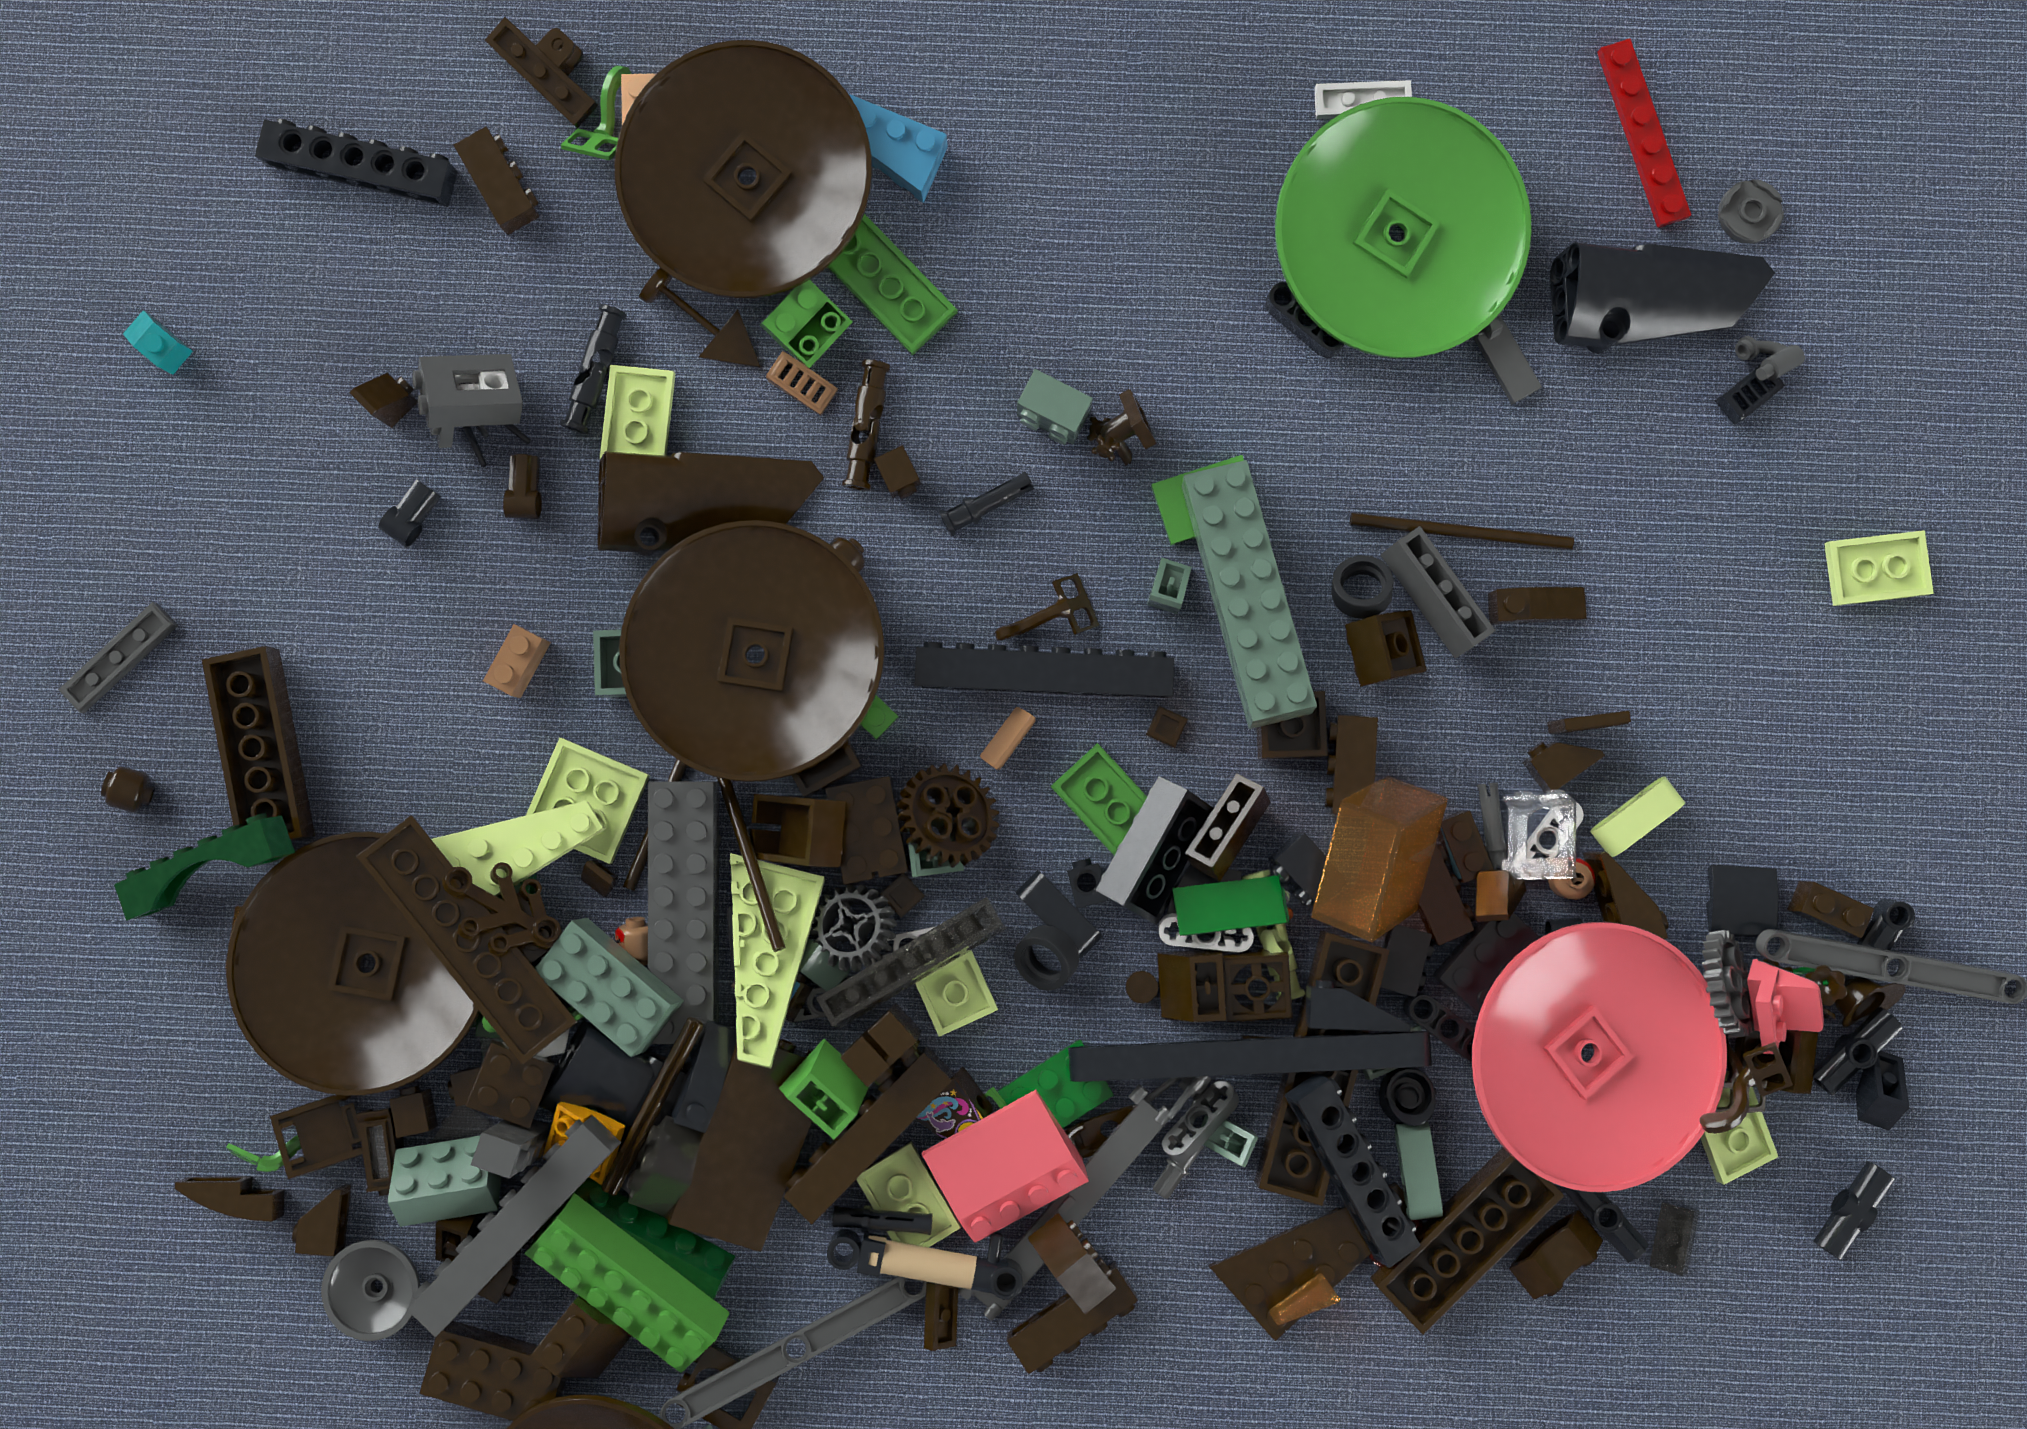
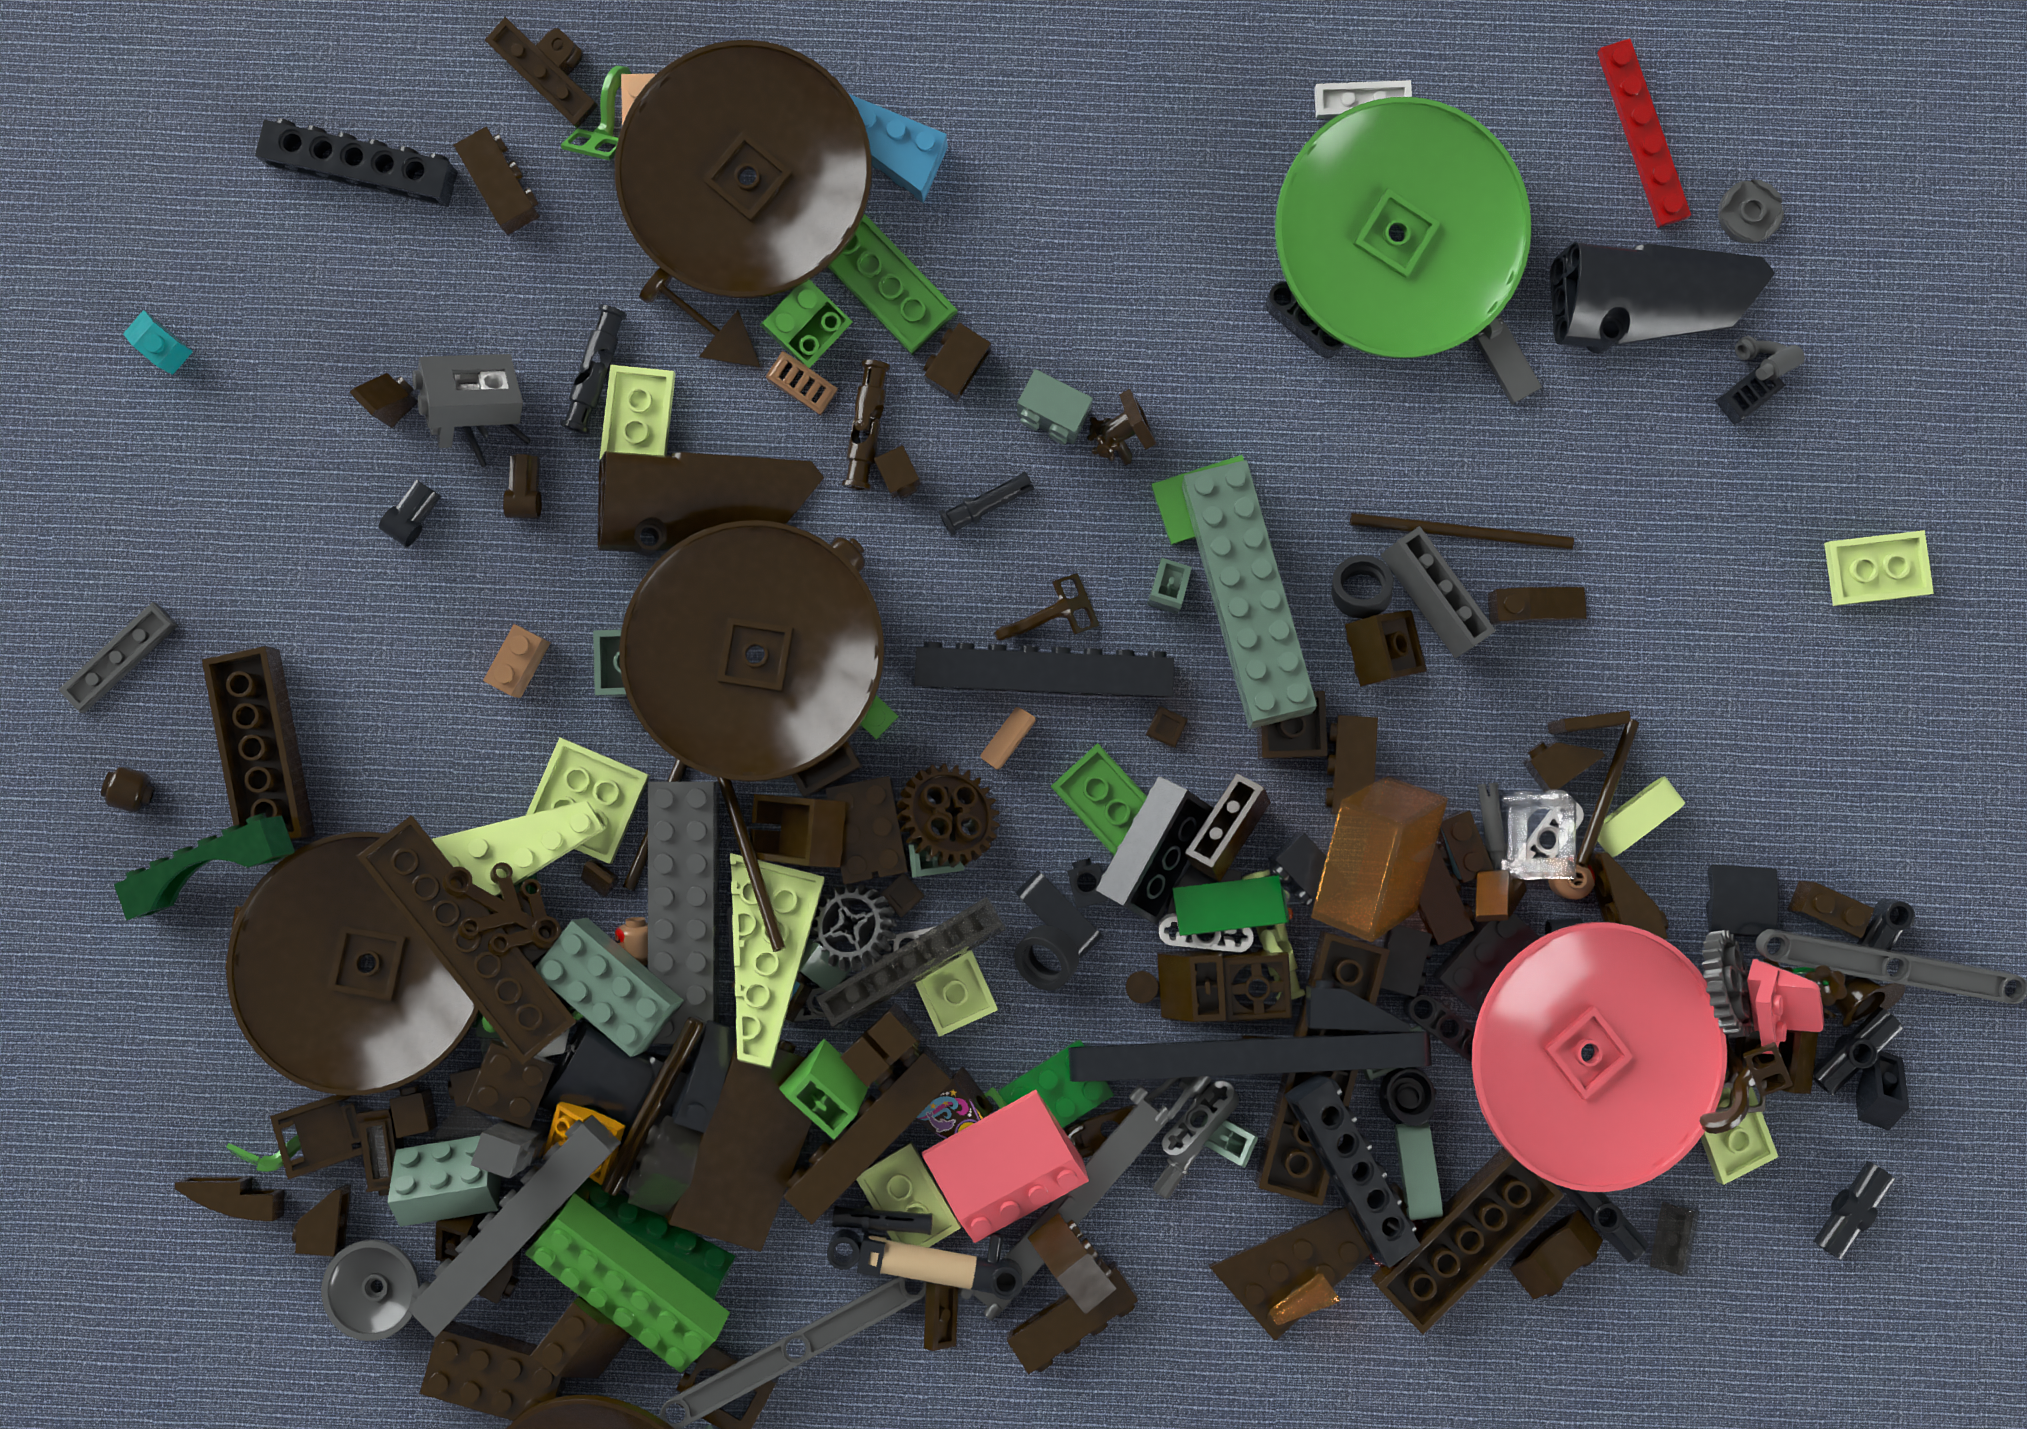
(957, 361): none -> dark brown brick
(1607, 793): none -> dark brown piece

